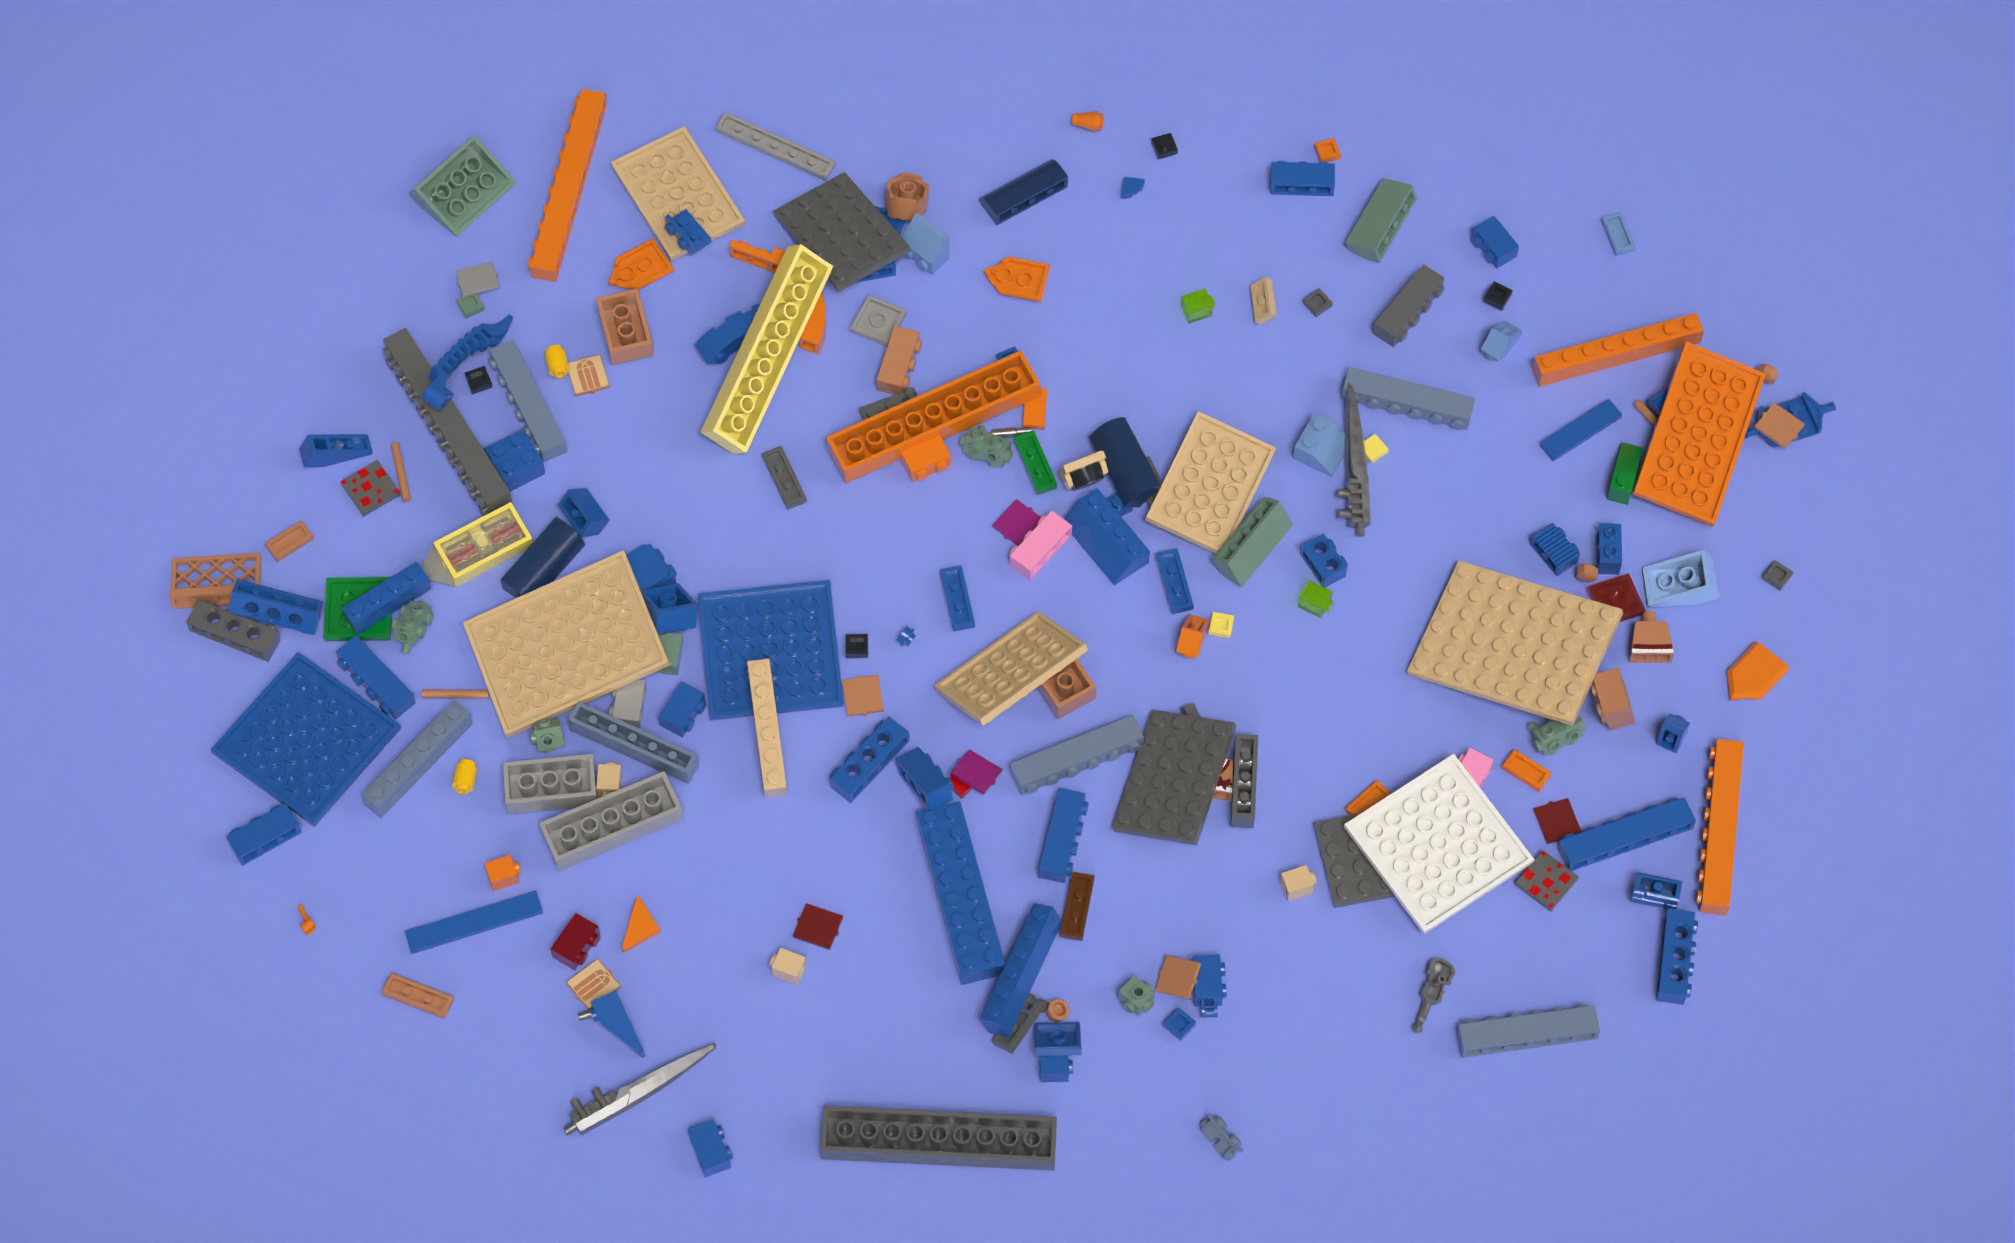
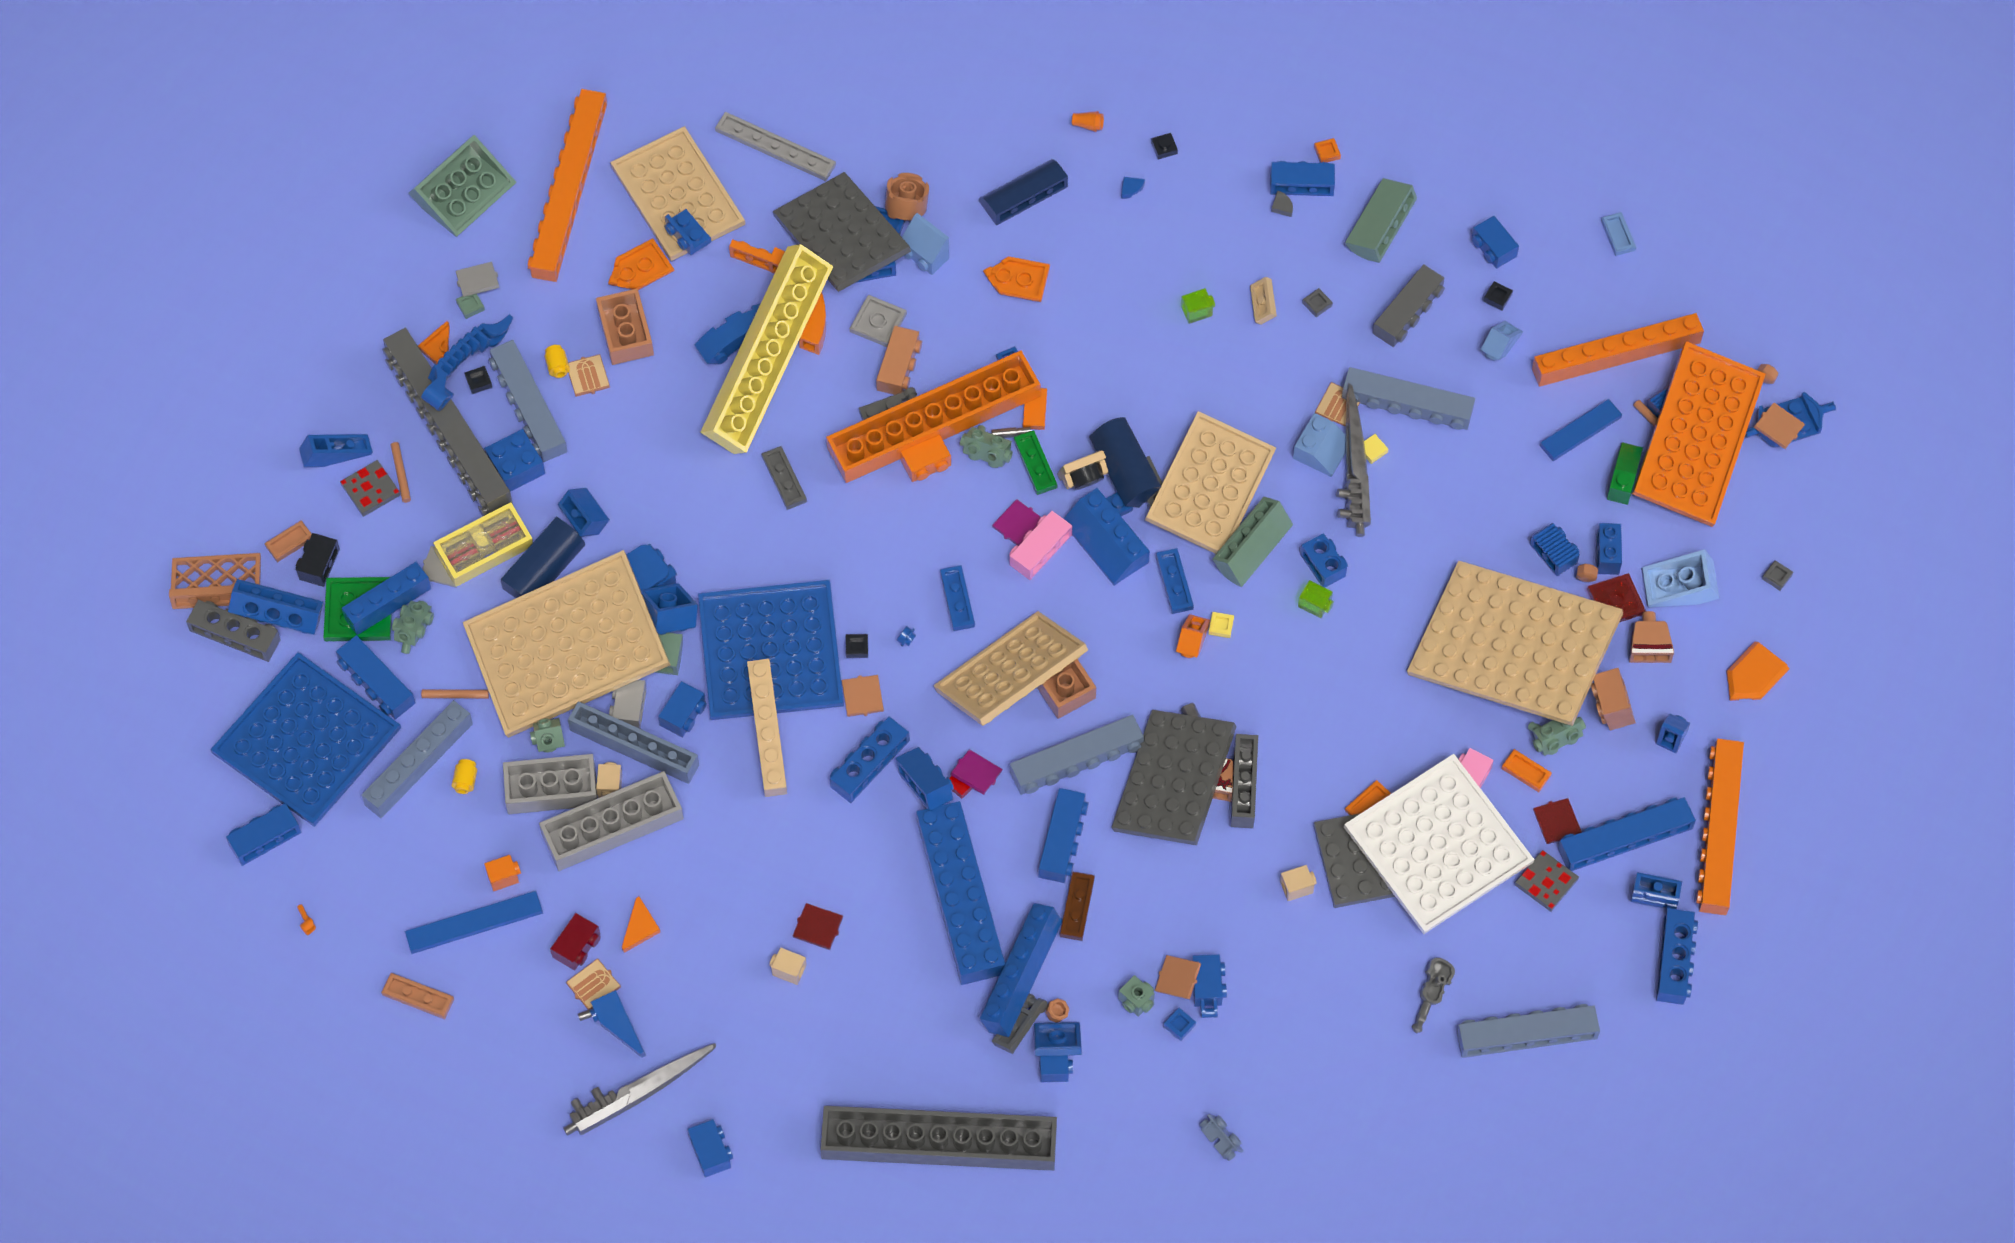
(317, 559): none -> black brick
(436, 344): none -> orange tile
(1282, 204): none -> dark grey tile
(1333, 405): none -> piece

